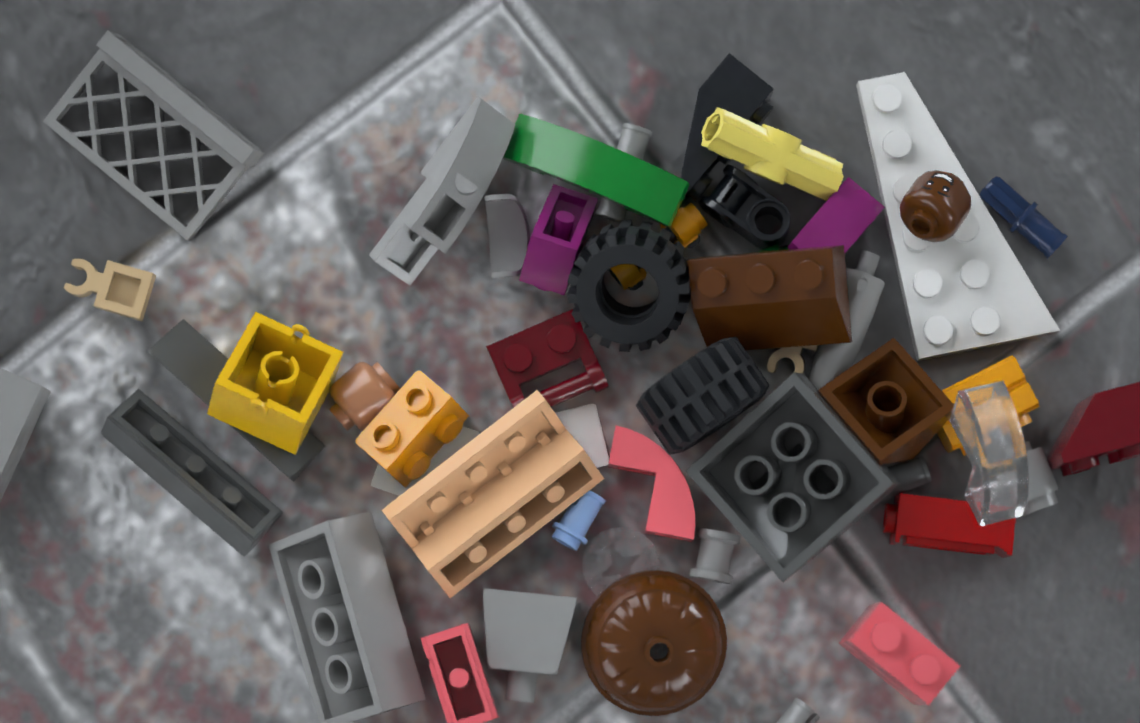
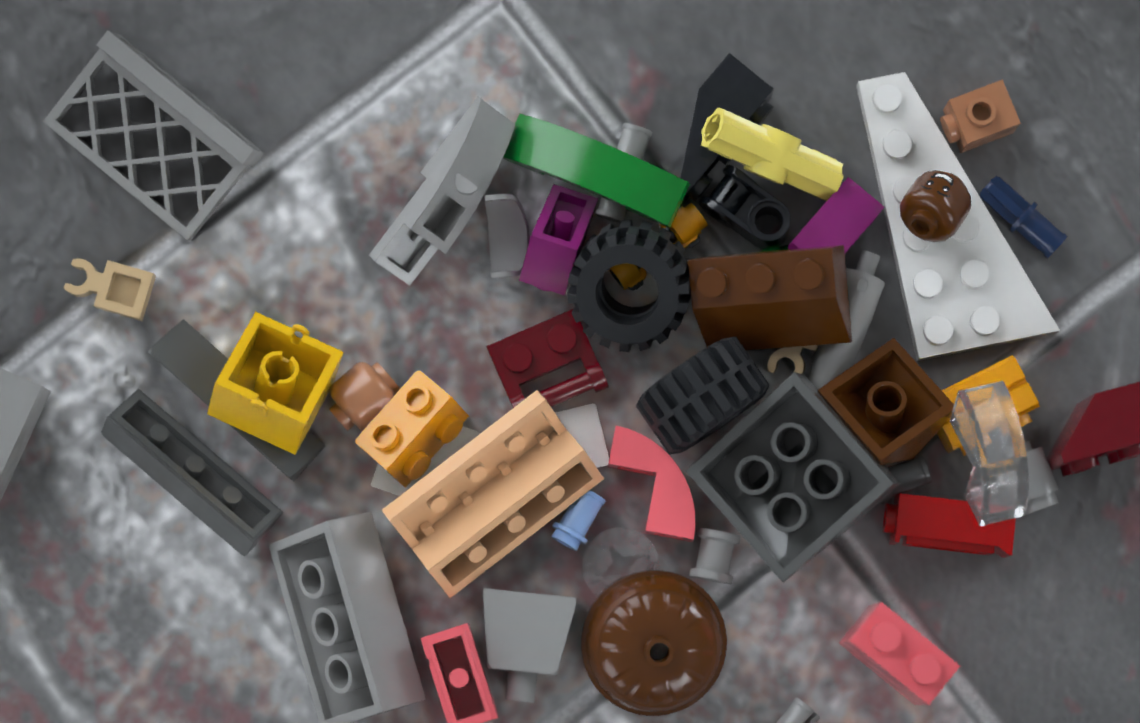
(979, 117): none -> nougat brick

